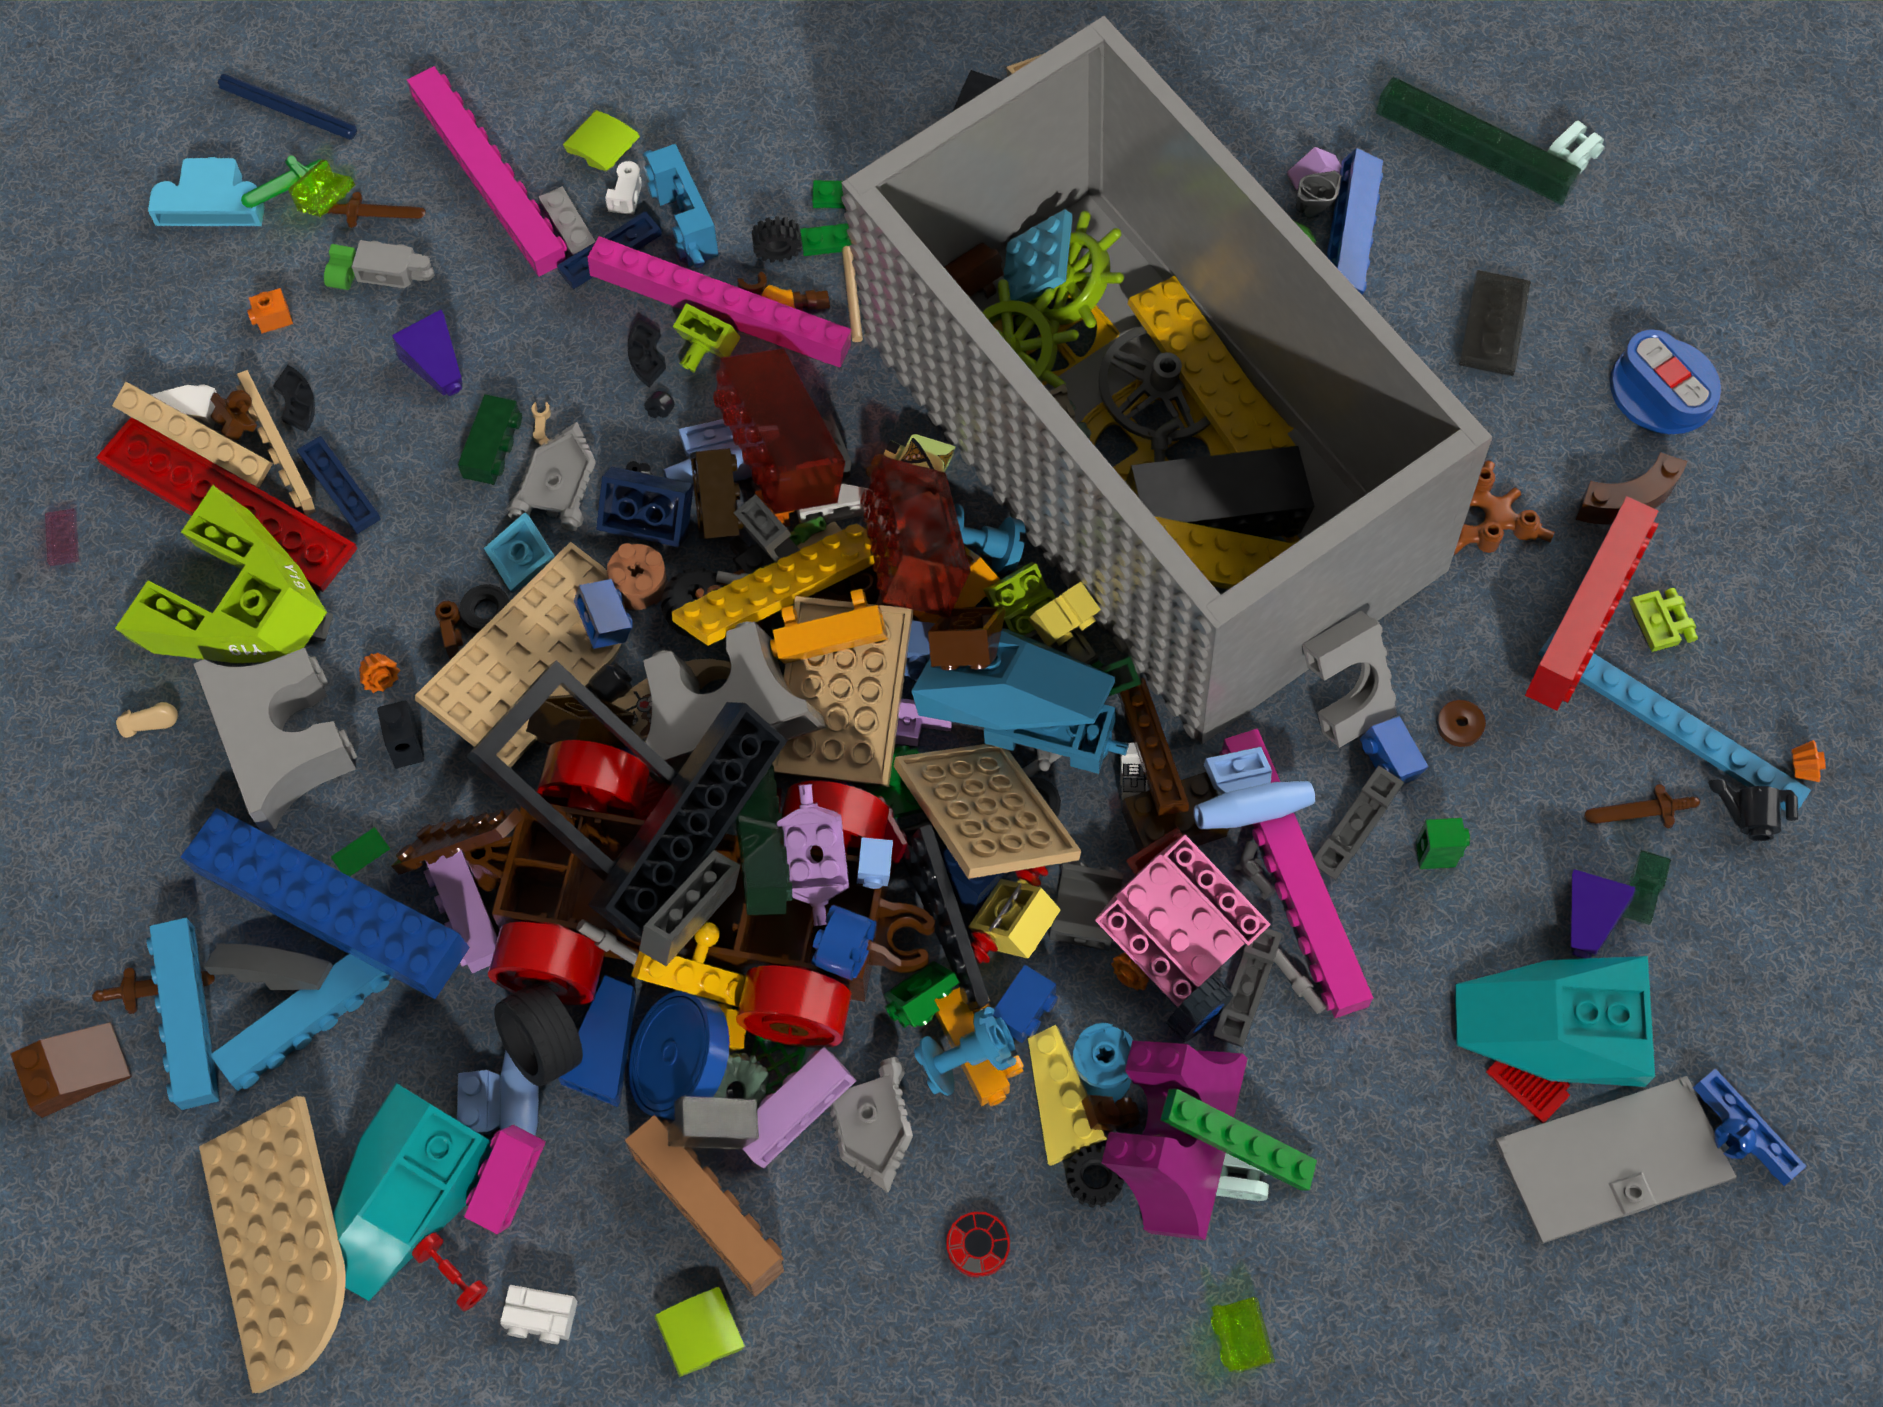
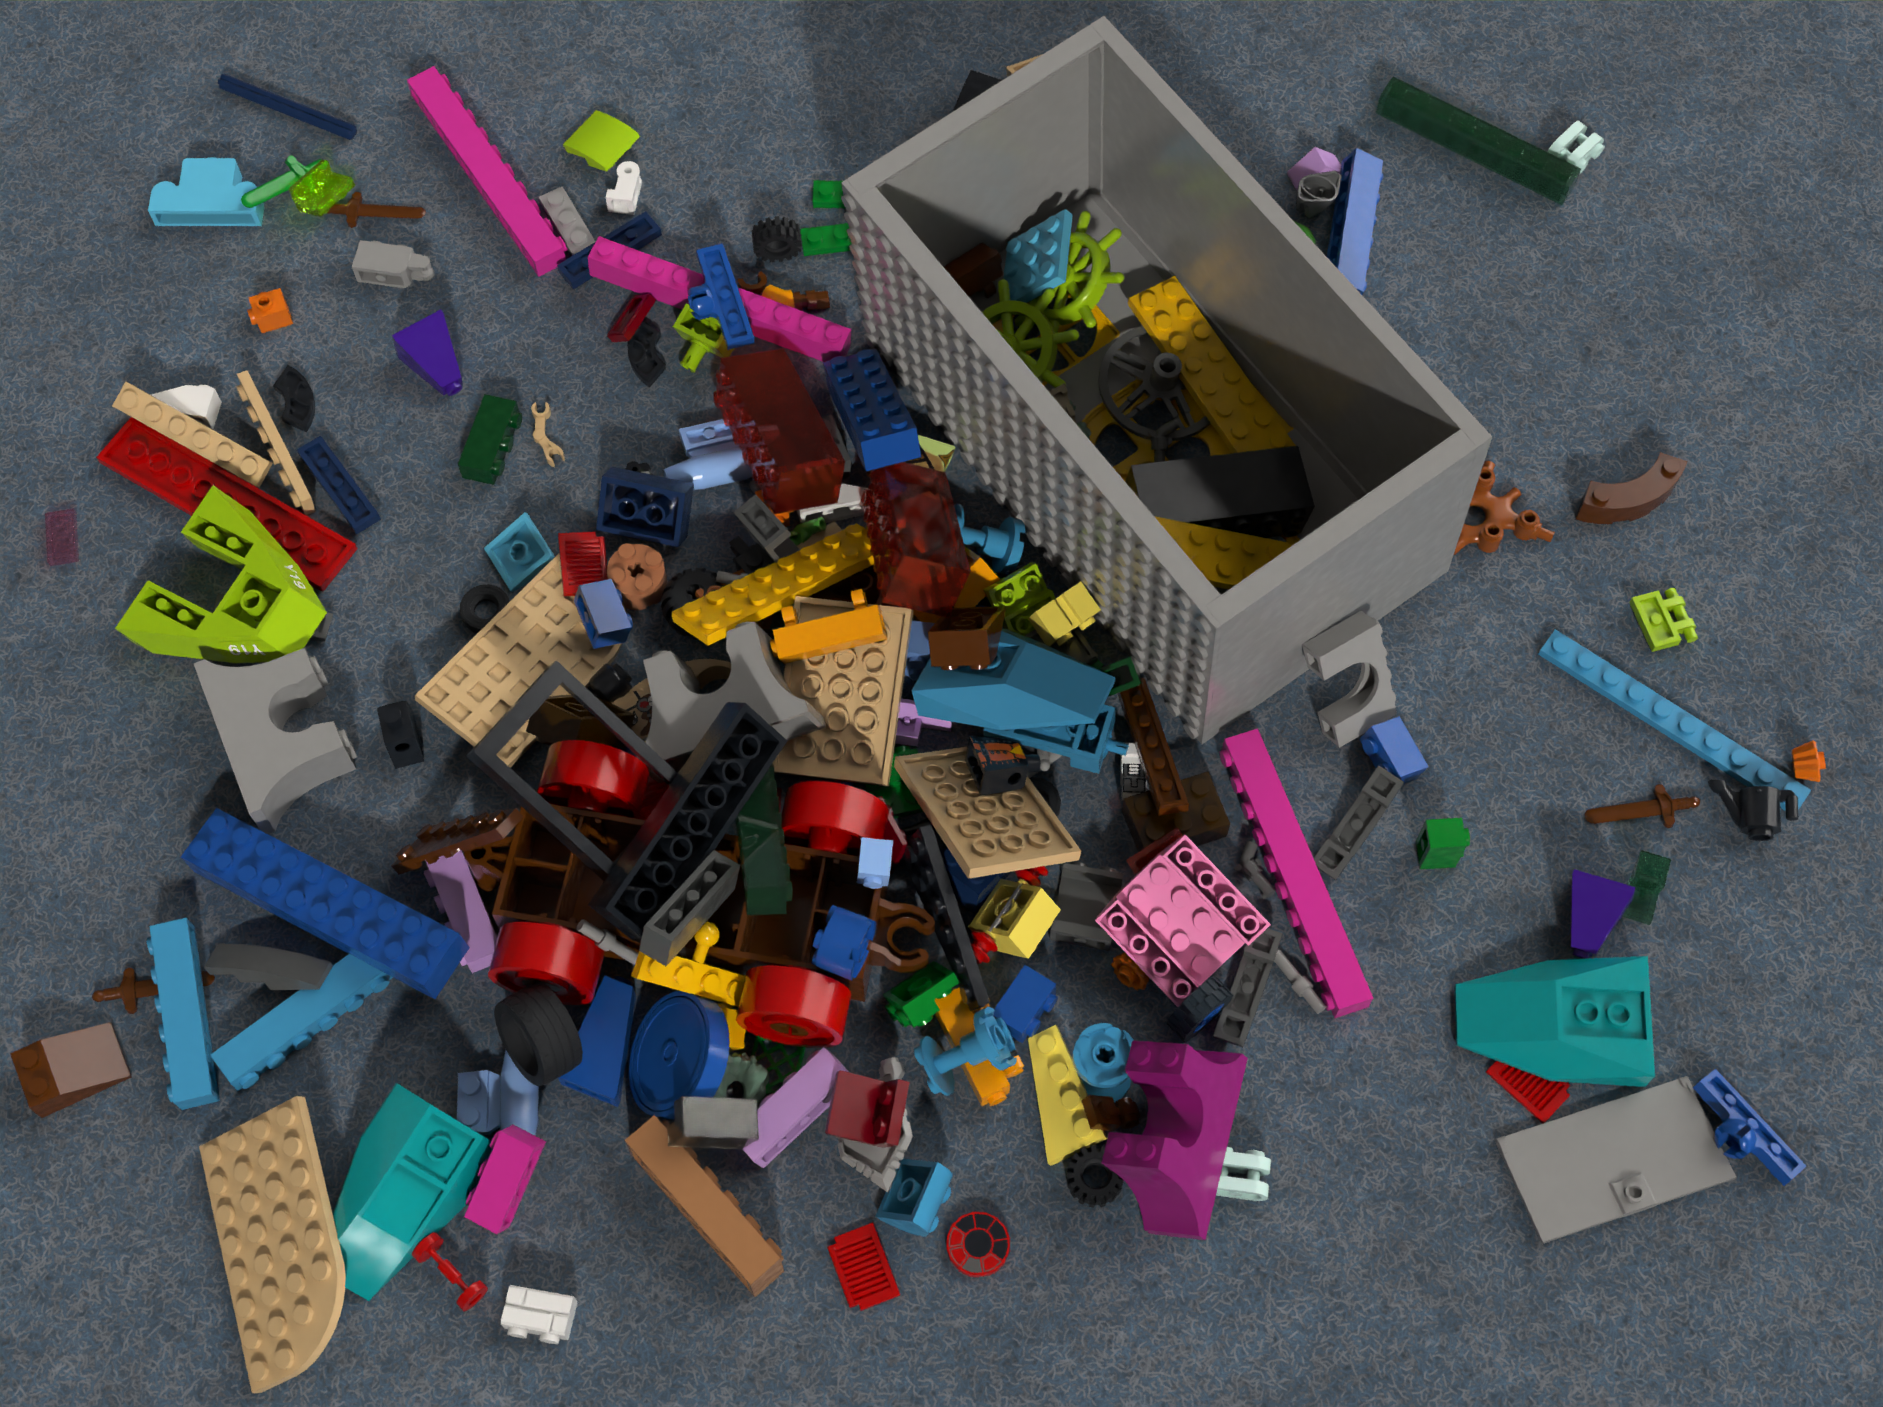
(157, 717): tan piece -> none
(233, 413): reddish brown hips -> none
(339, 270): bright green leg -> none
(360, 852): green sticker -> none
(378, 672): orange piece -> none
(449, 615): reddish brown plate -> none
(556, 479): light grey shield -> none
(581, 560): none -> red window
(631, 318): none -> dark red tile
(659, 404): black piece -> none
(670, 182): dark azure brick -> none
(699, 1331): lime slope -> none
(715, 492): dark brown brick -> none
(720, 297): none -> blue plate
(813, 880): lavender plate -> none
(852, 297): tan bar -> none
(863, 1268): none -> red window
(867, 1109): none -> dark red bracket
(871, 409): none -> blue brick
(916, 1196): none -> dark azure brick
(999, 764): none -> black torso
(1238, 1139): green plate -> none
(1242, 1335): clear neon green bracket -> none
(1248, 792): light blue plate -> none
(1456, 734): reddish brown piece -> none
(1495, 323): clear smoke plate -> none
(1593, 605): brick -> none
(1664, 384): blue piece -> none

